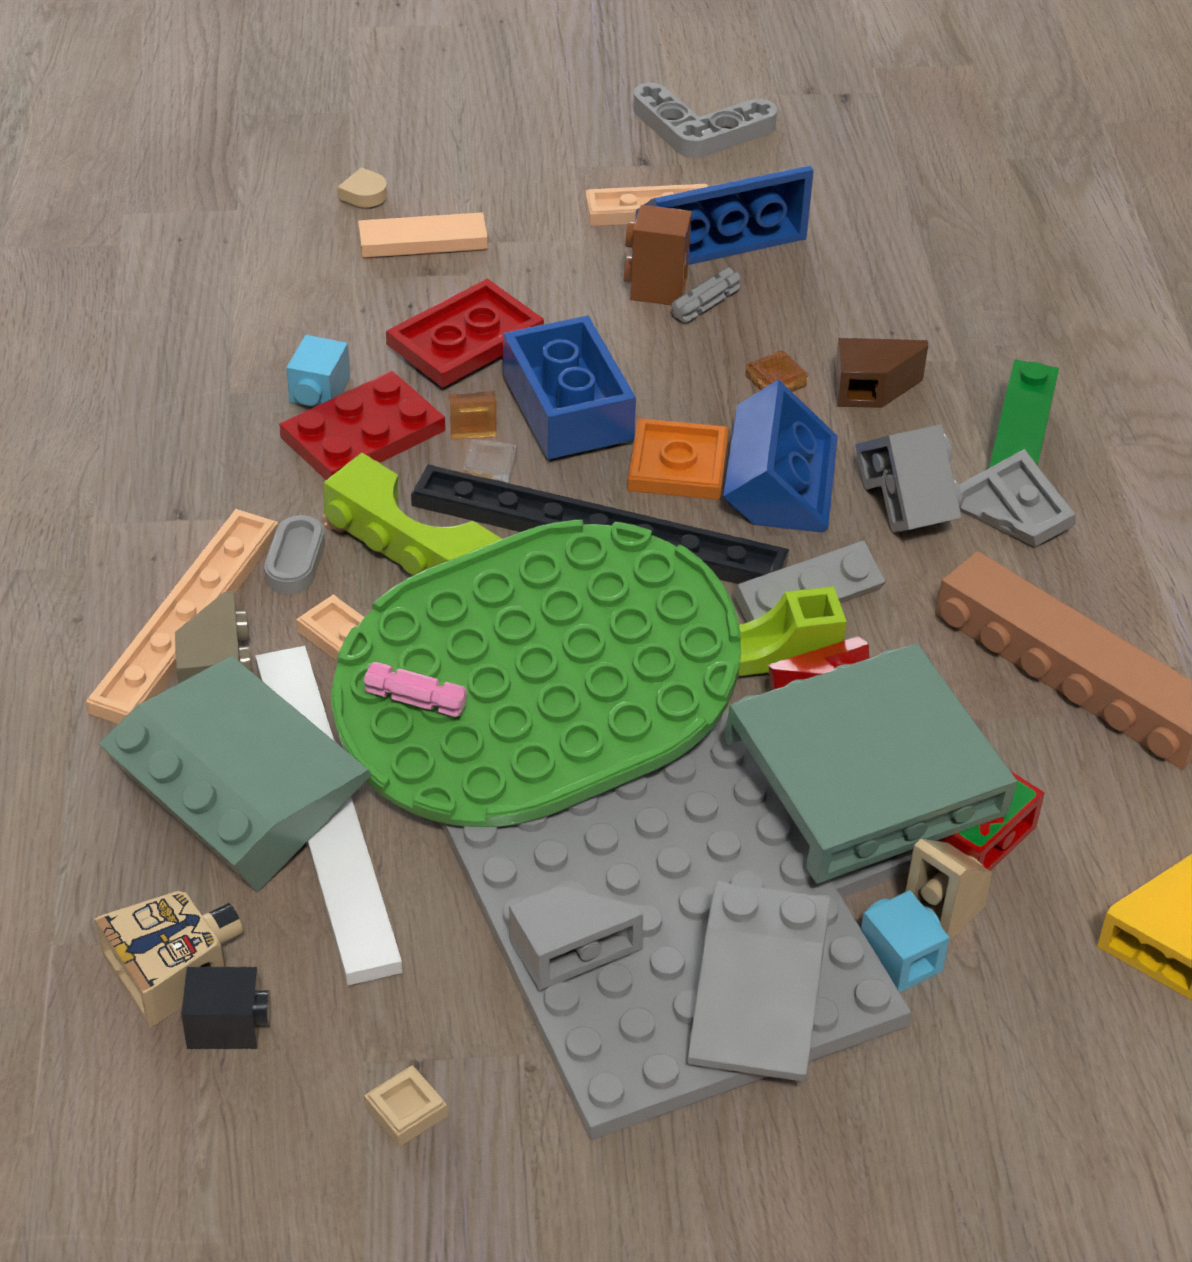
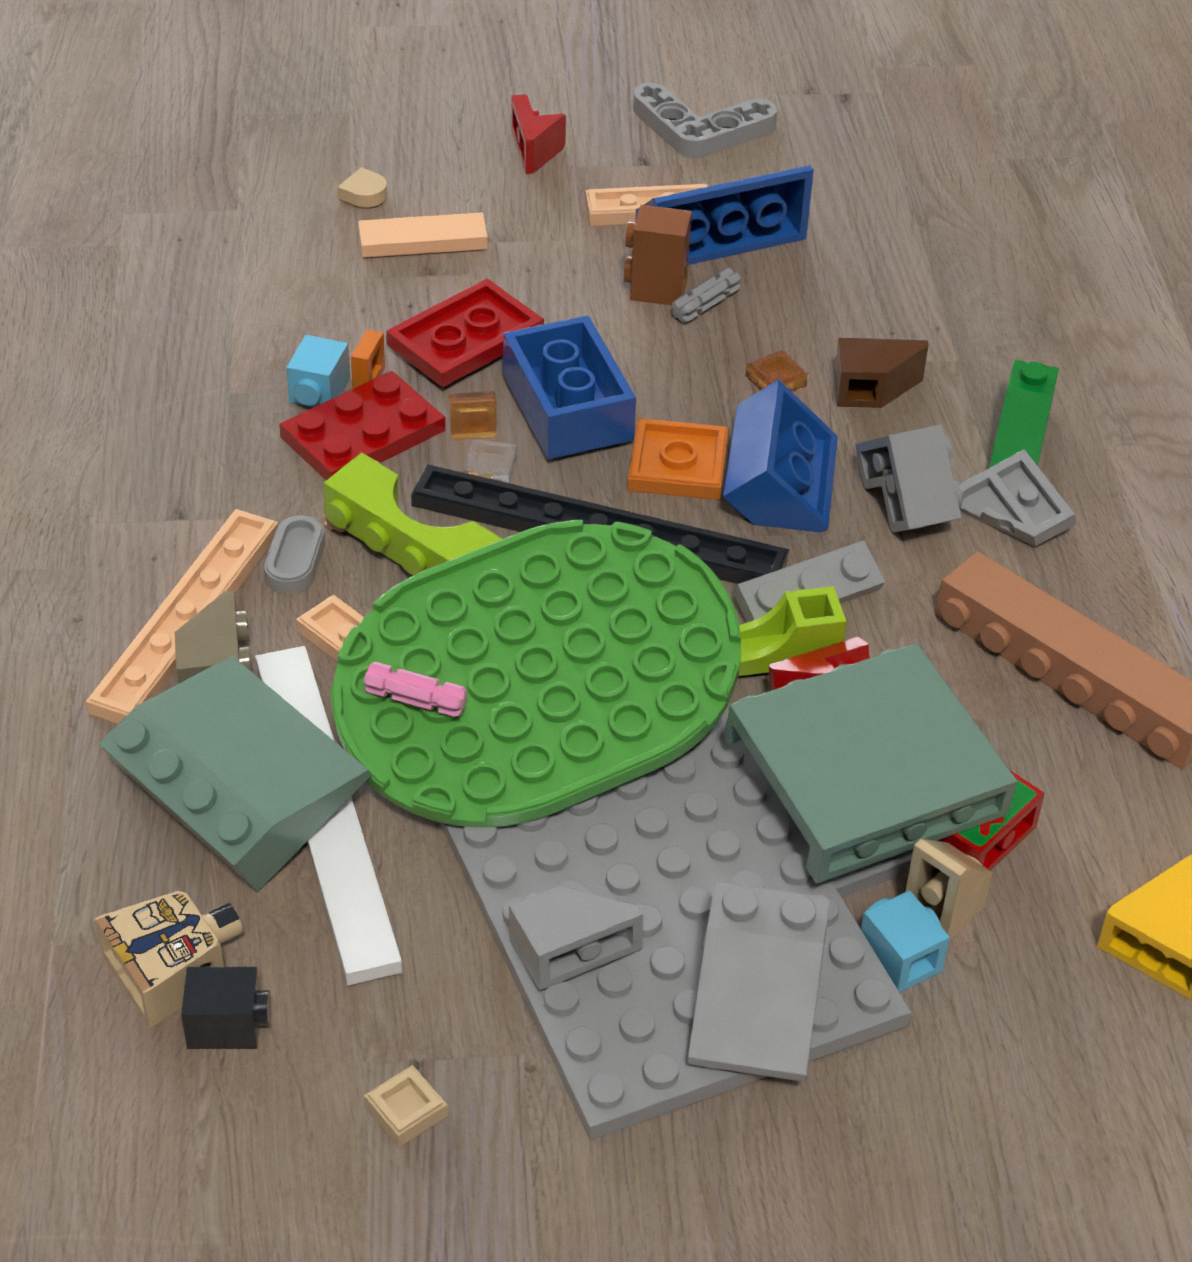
(368, 358): none -> orange tile
(536, 135): none -> red slope

